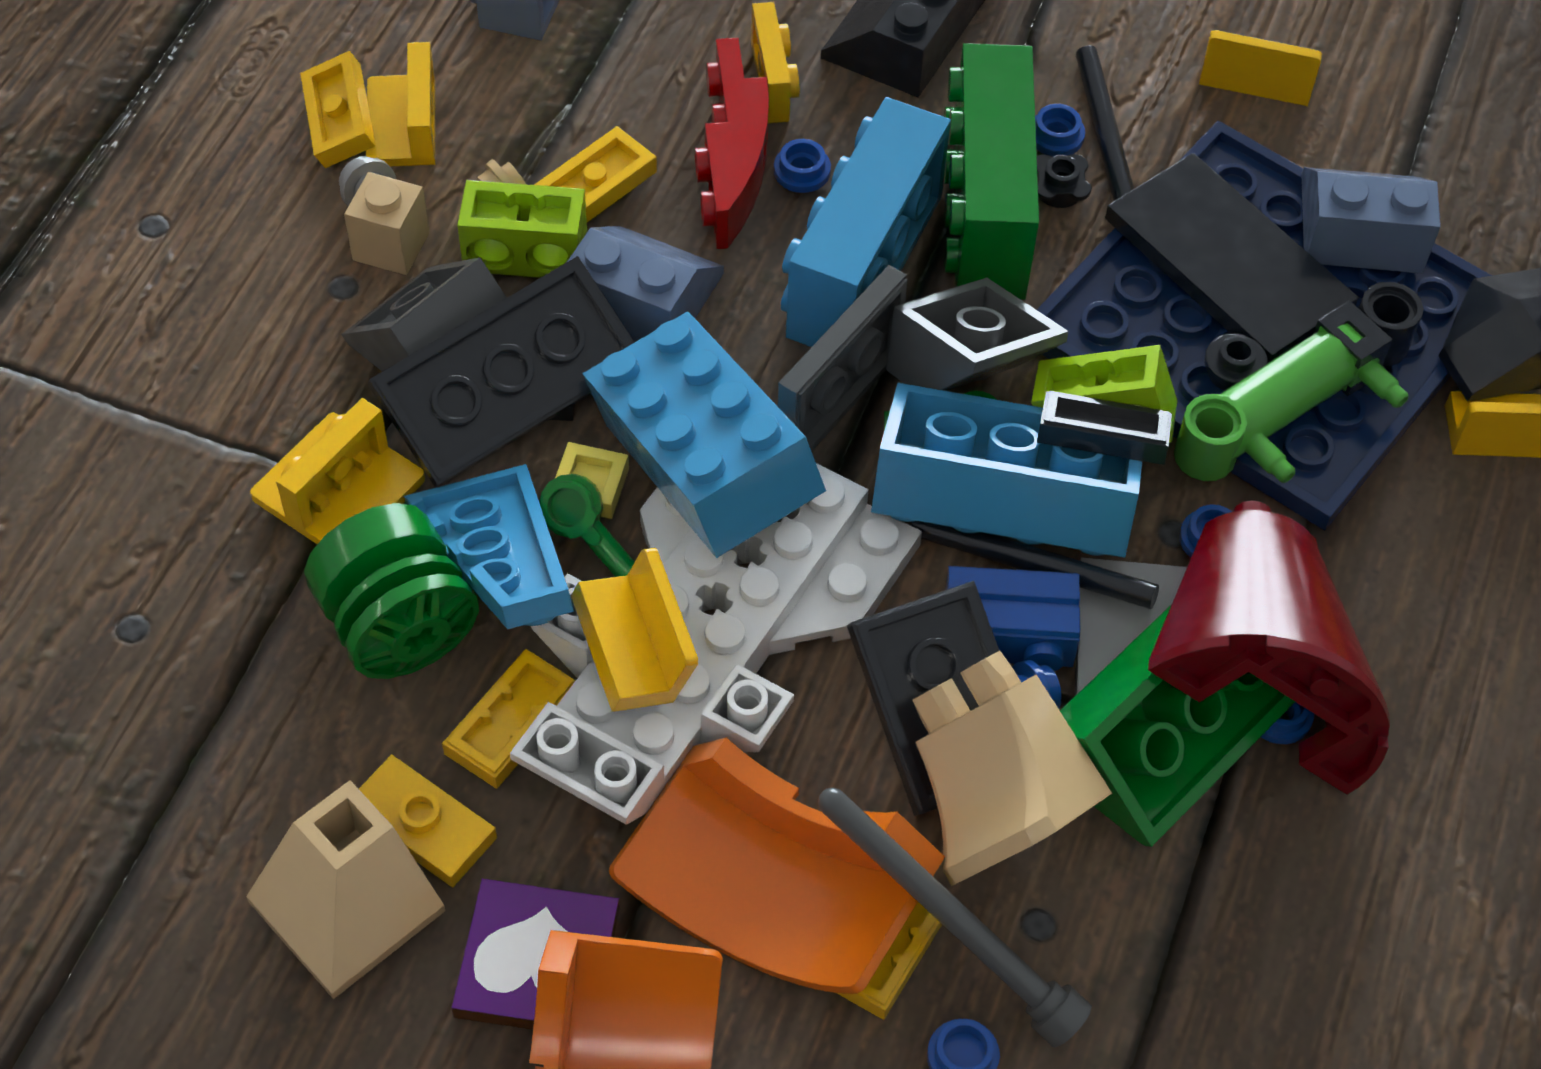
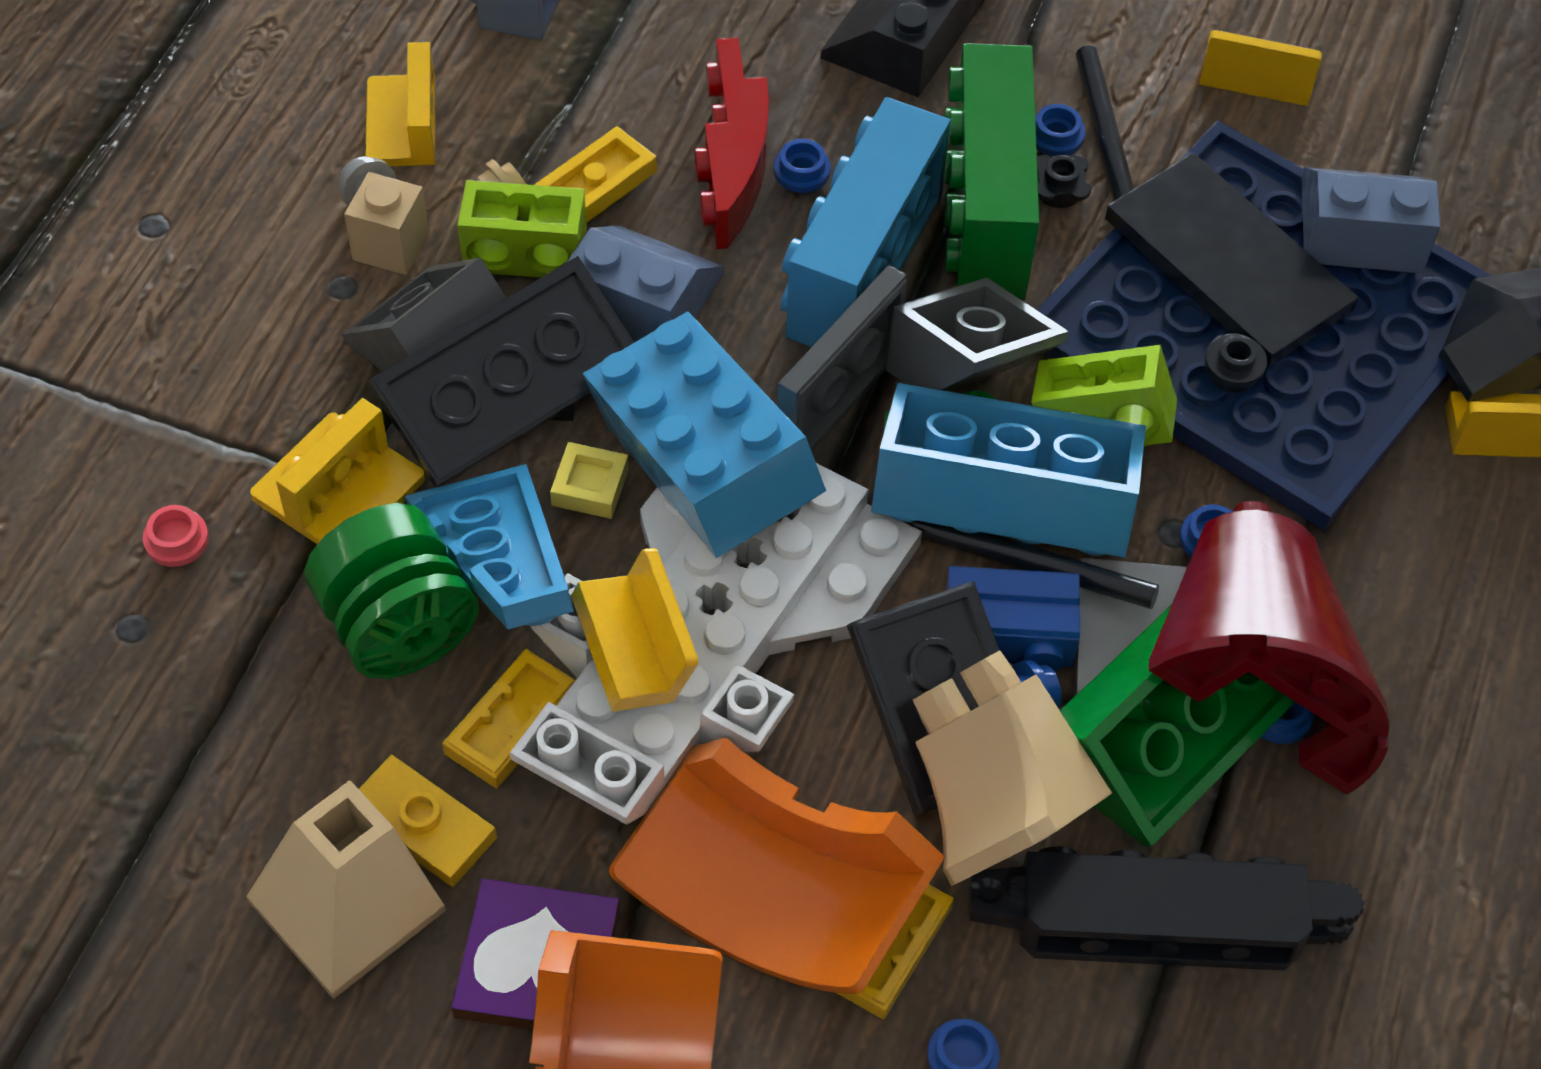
(175, 536): none -> coral plate
(337, 109): yellow plate -> none
(574, 510): green plate -> none
(770, 48): yellow plate -> none
(1054, 1009): dark grey piece -> none
(1105, 427): black tile -> none
(1164, 908): none -> black hinge
(1342, 354): bright green piece -> none

